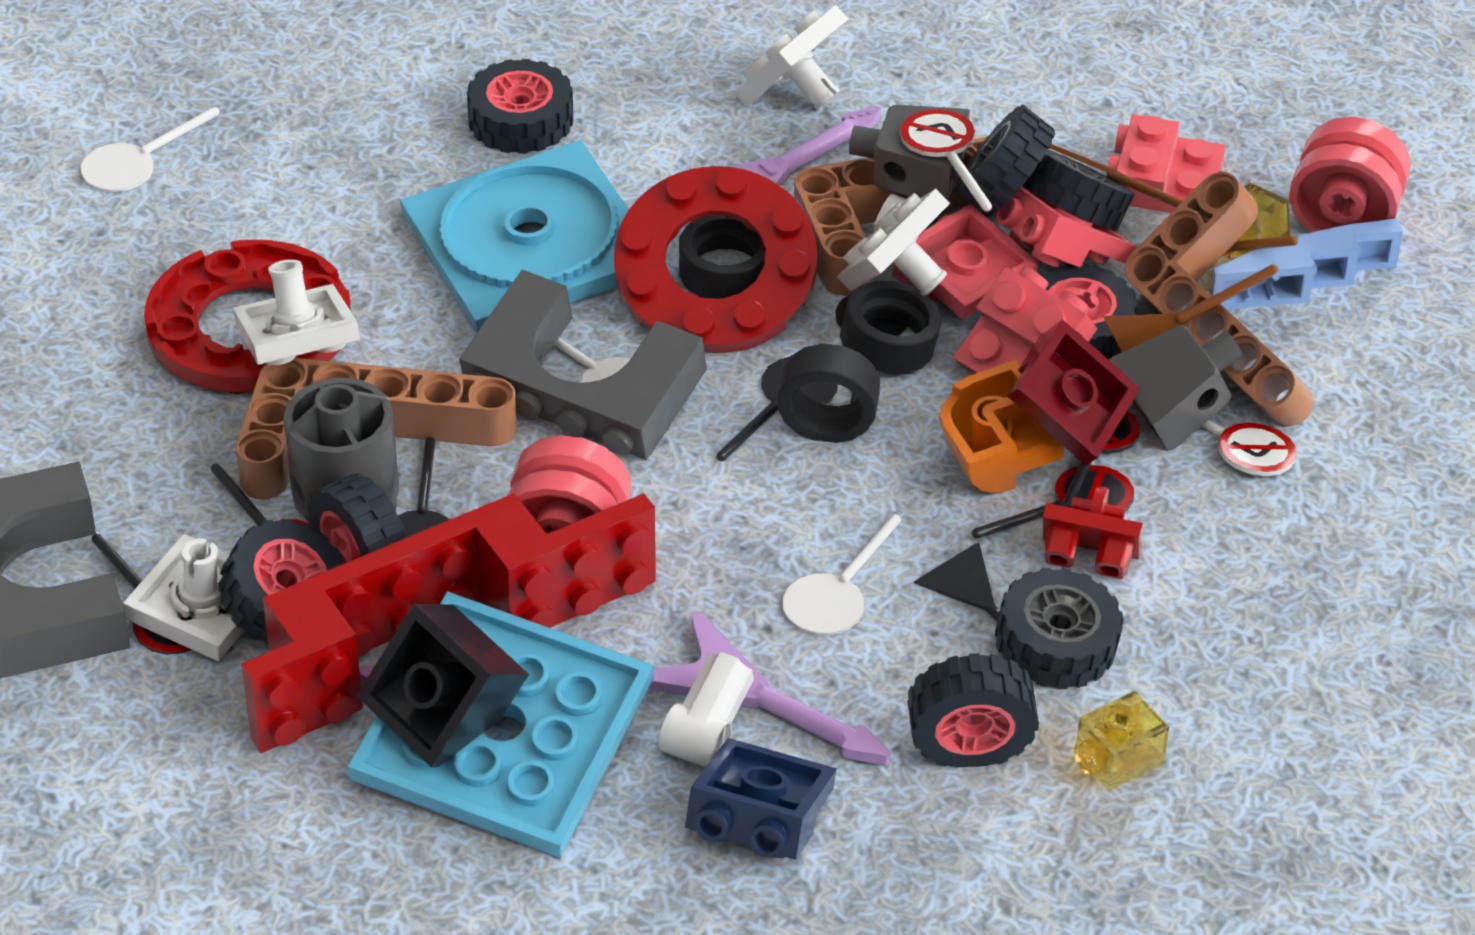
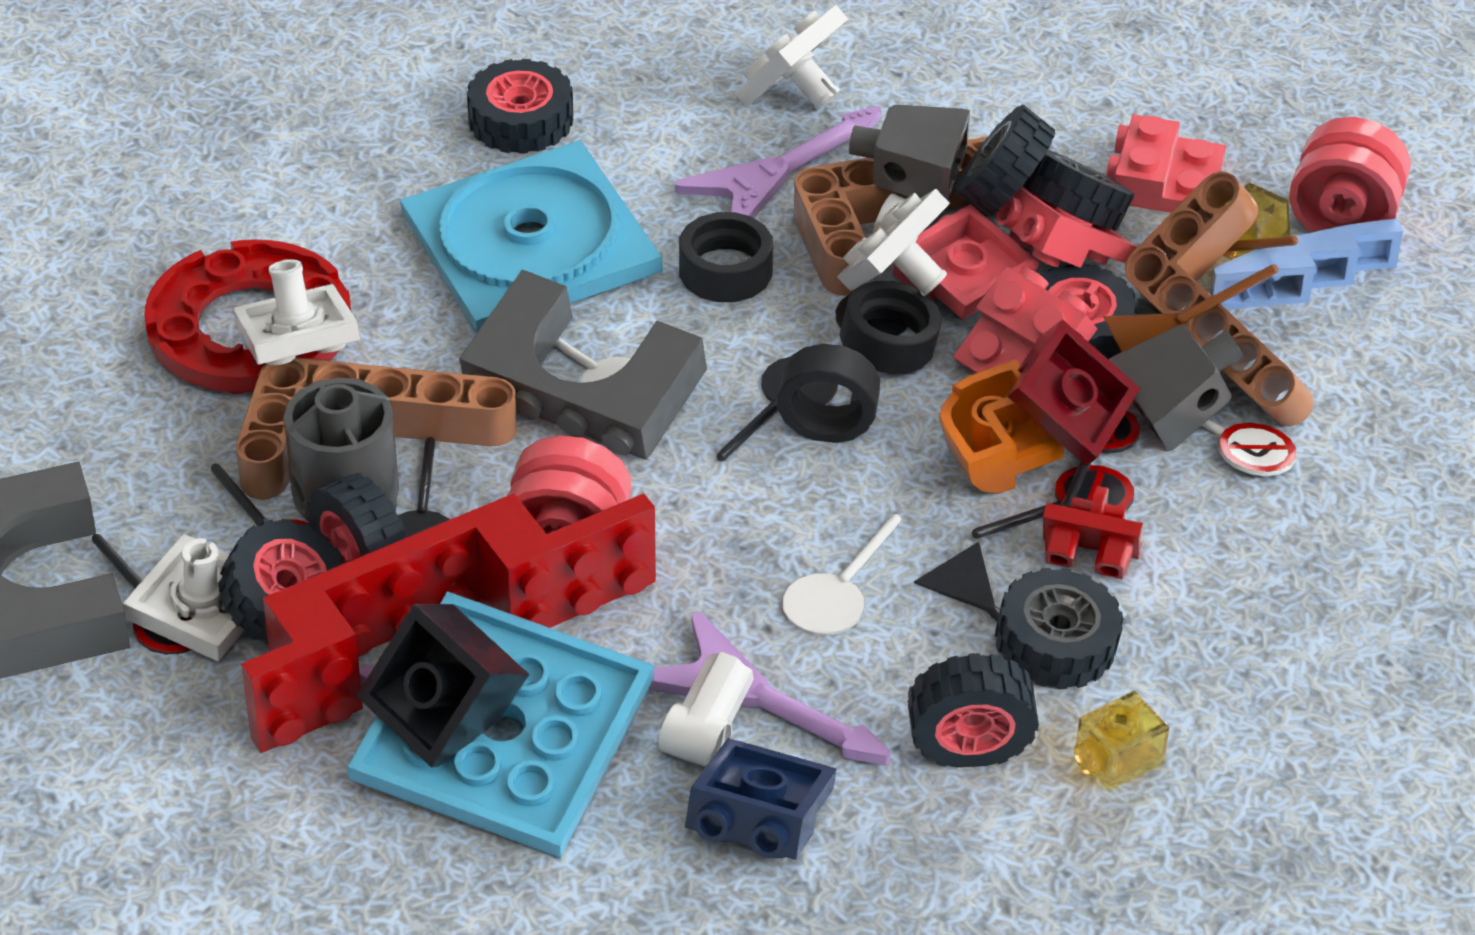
(127, 165): white piece -> none
(725, 191): red plate -> none
(940, 135): white piece -> none
(1120, 177): dark orange piece -> none

